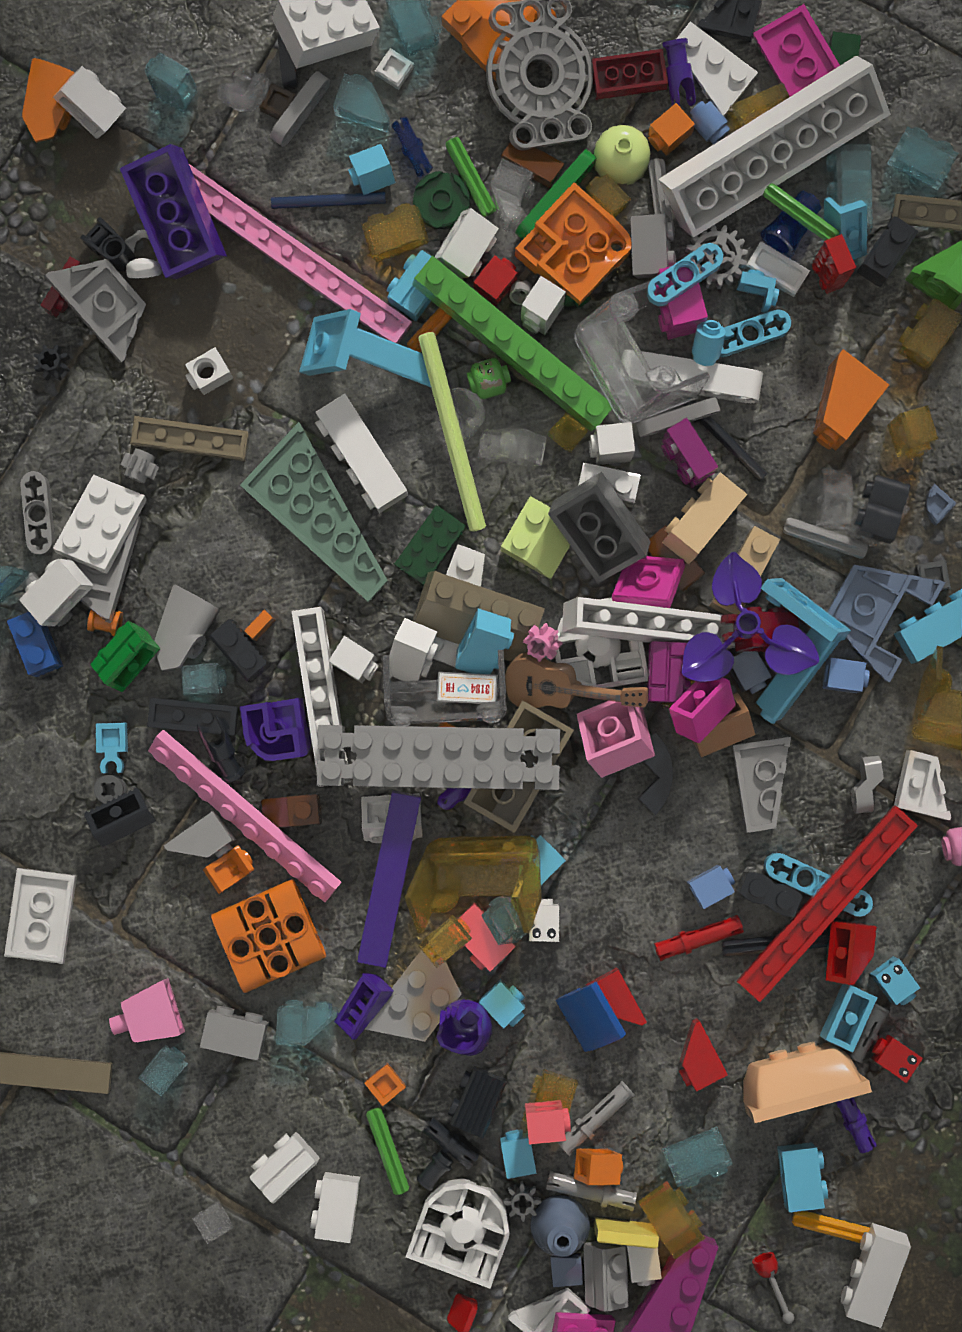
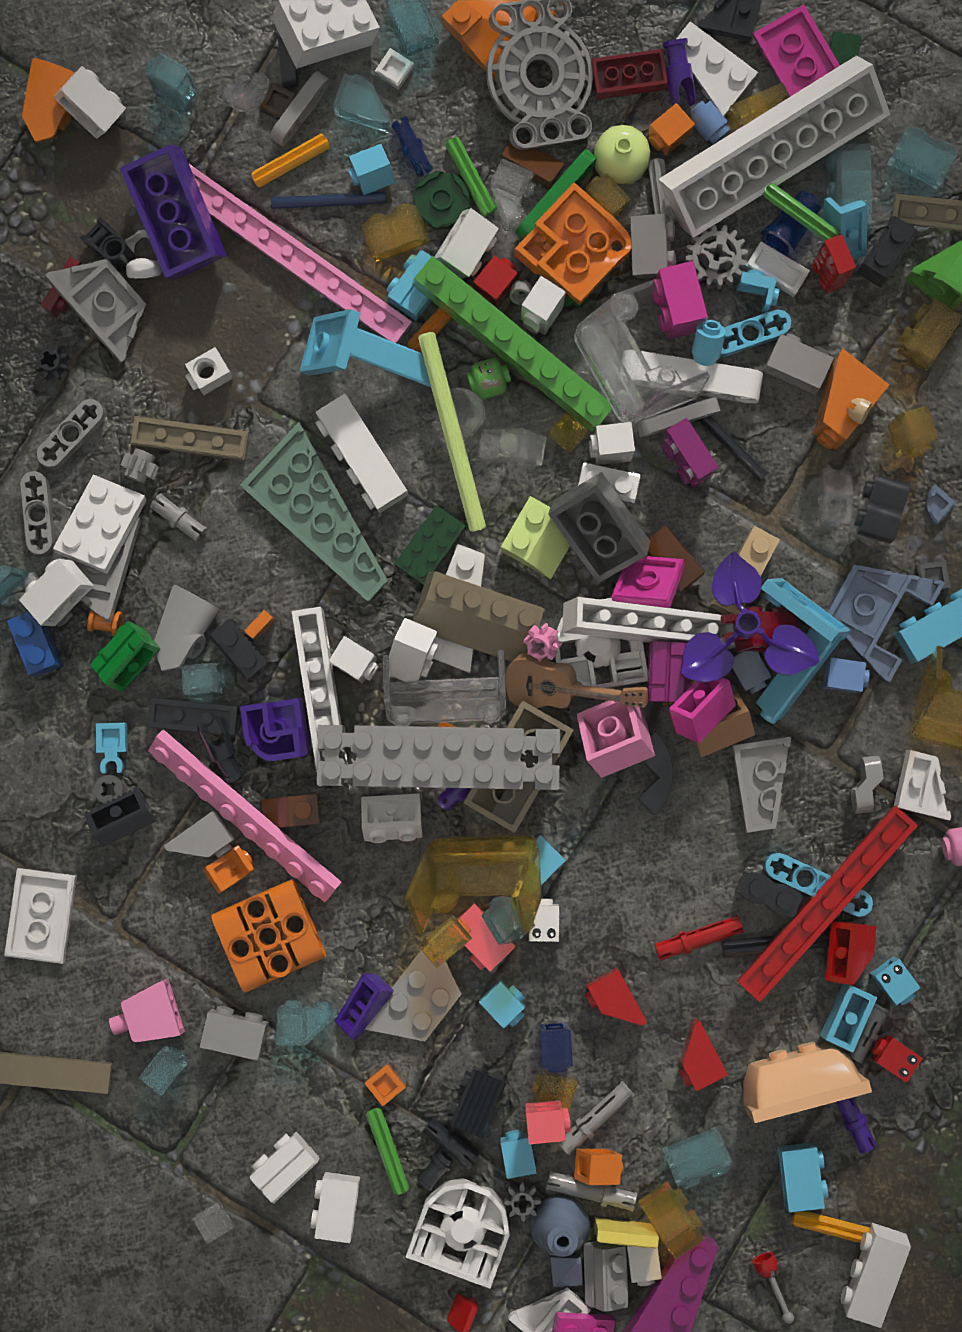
(58, 433): none -> light grey beam
(178, 517): none -> light grey pin
(290, 160): none -> light orange axle
(389, 878): dark purple tile -> none
(464, 1028): dark purple helmet -> none
(466, 688): white tile -> none
(481, 643): medium azure brick -> none
(556, 1046): none -> clear blue brick
(591, 1017): blue slope -> none
(703, 517): tan brick -> none
(707, 269): medium azure beam -> none
(711, 886): medium blue brick -> none
(798, 363): none -> light grey brick
(825, 538): light grey axle -> none
(860, 411): none -> tan hinge

